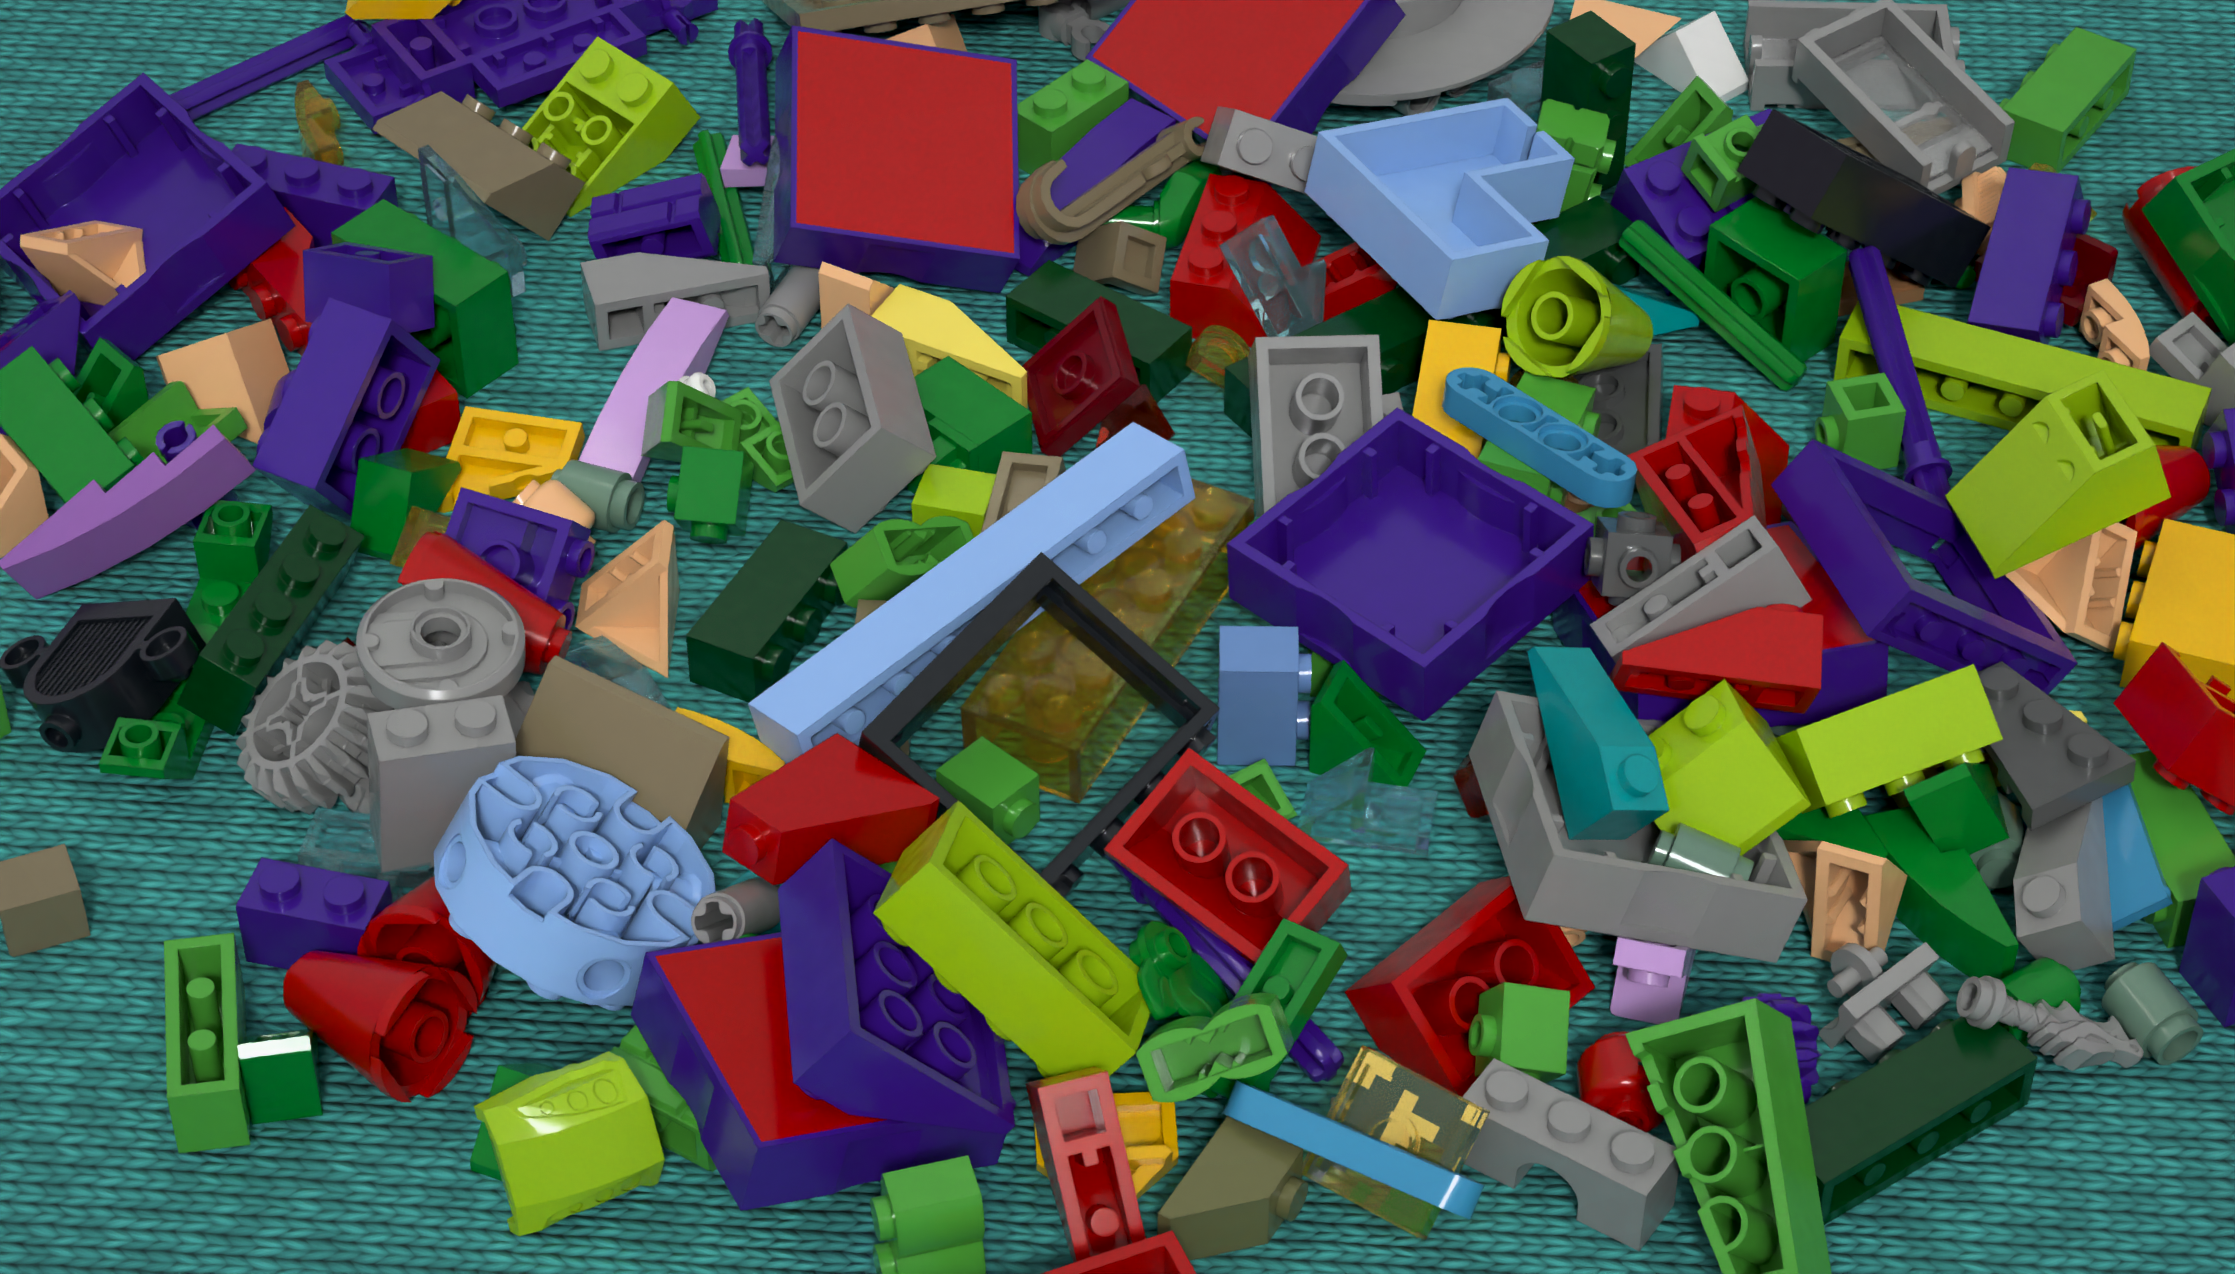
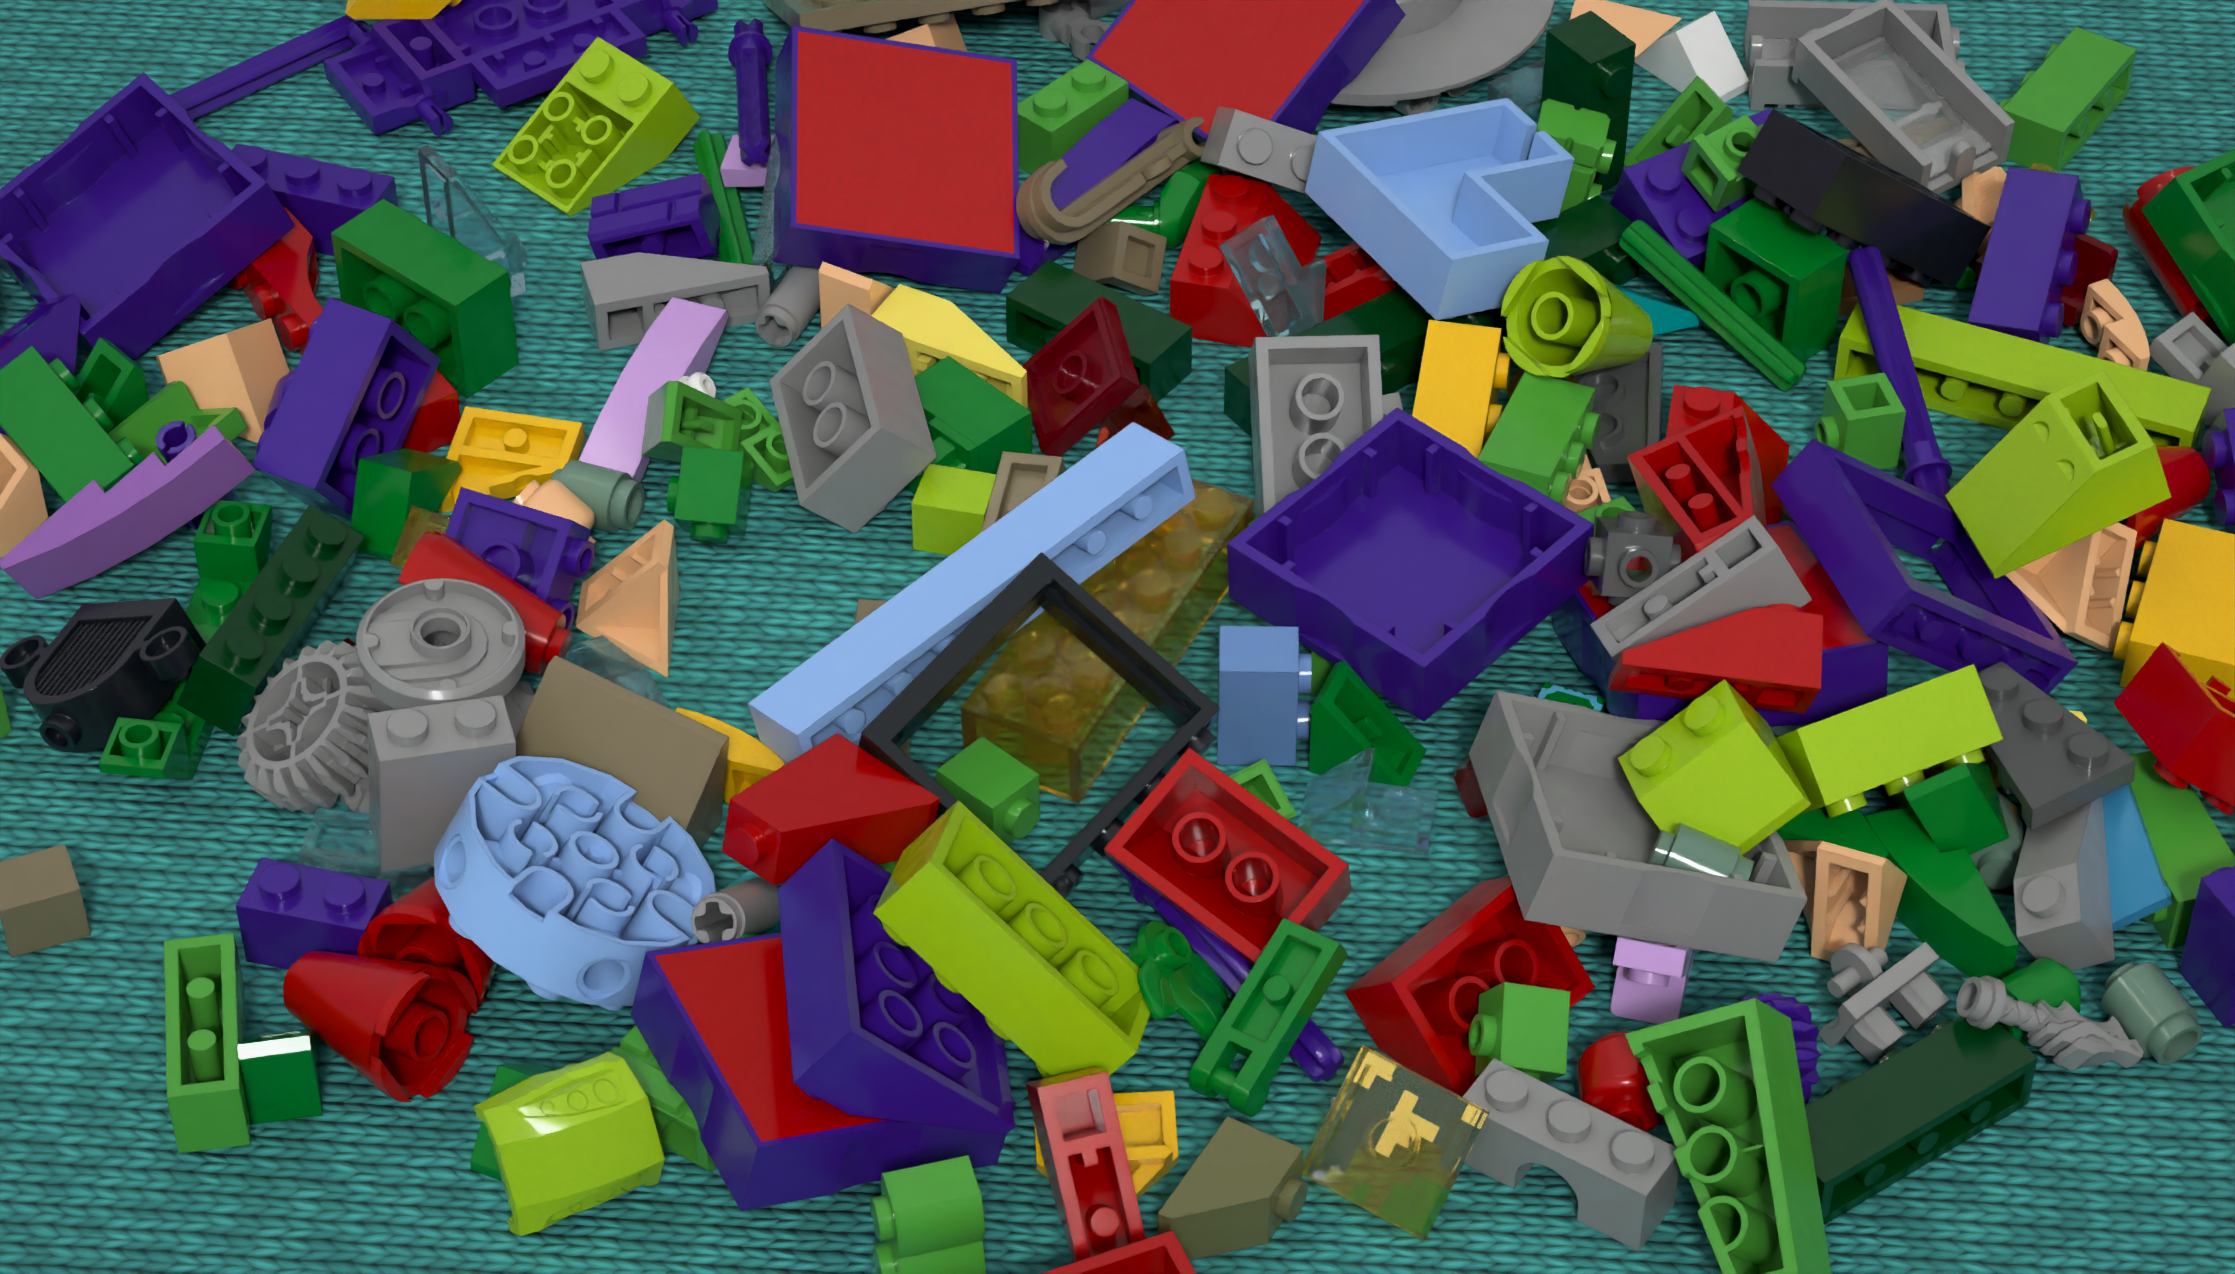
(87, 258): light nougat slope -> none
(317, 124): clear yellow slope -> none
(373, 279): dark purple brick -> none
(491, 159): dark tan slope -> none
(766, 613): dark green brick -> none
(896, 556): bright green brick -> none
(1197, 1050): bright green brick -> none
(1214, 351): clear yellow tile -> none
(1354, 1149): dark azure beam -> none
(1539, 437): dark azure beam -> none
(1596, 747): teal slope -> none

